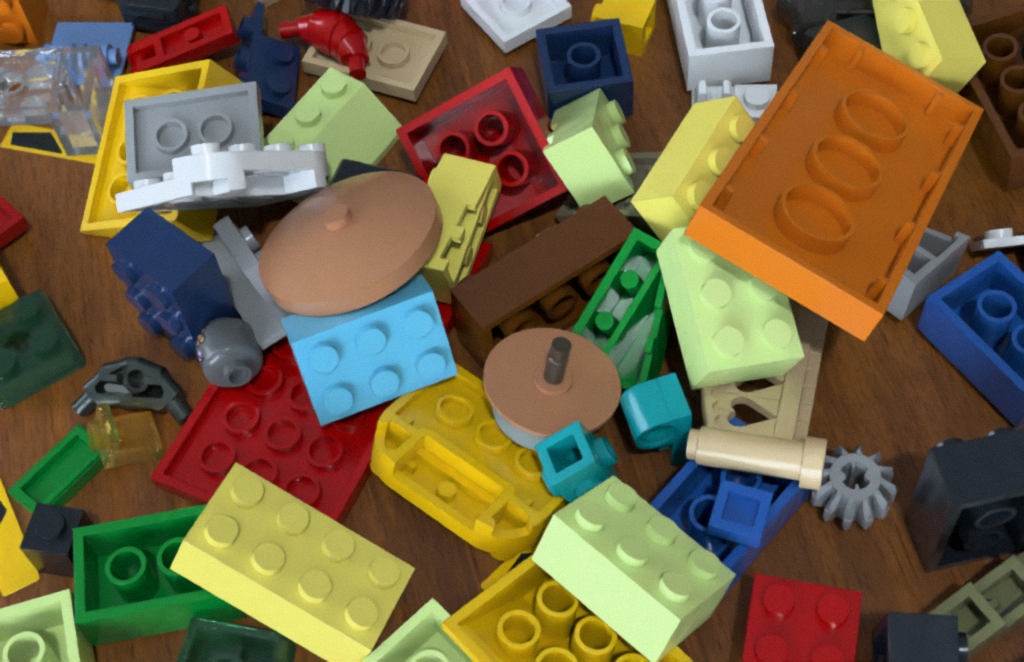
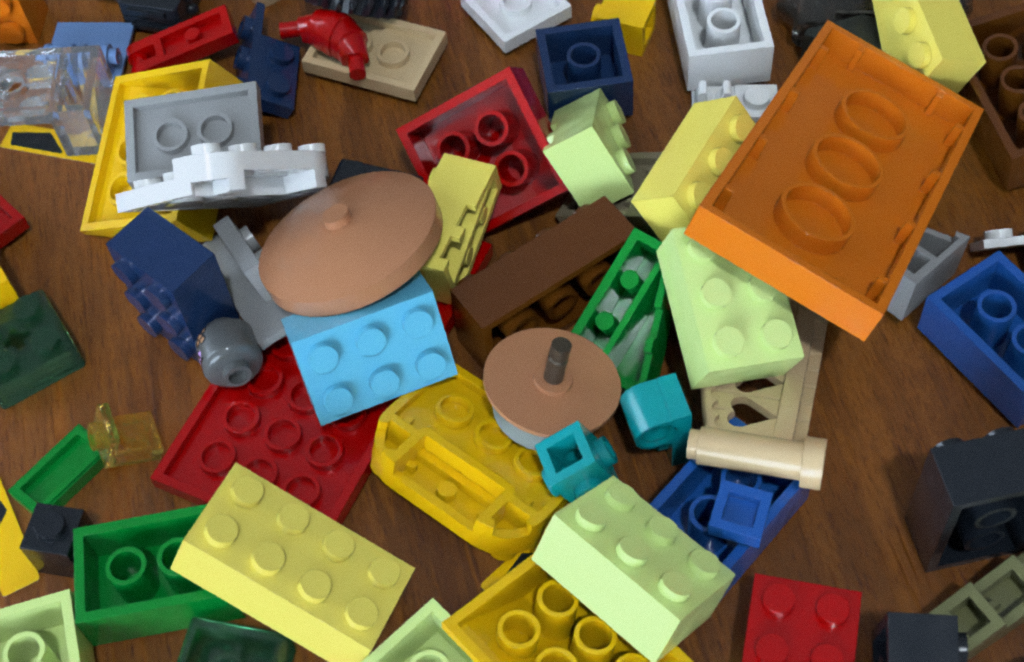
(133, 385): pearl dark grey piece -> none
(344, 118): yellowish green slope -> none
(871, 493): light grey gear -> none

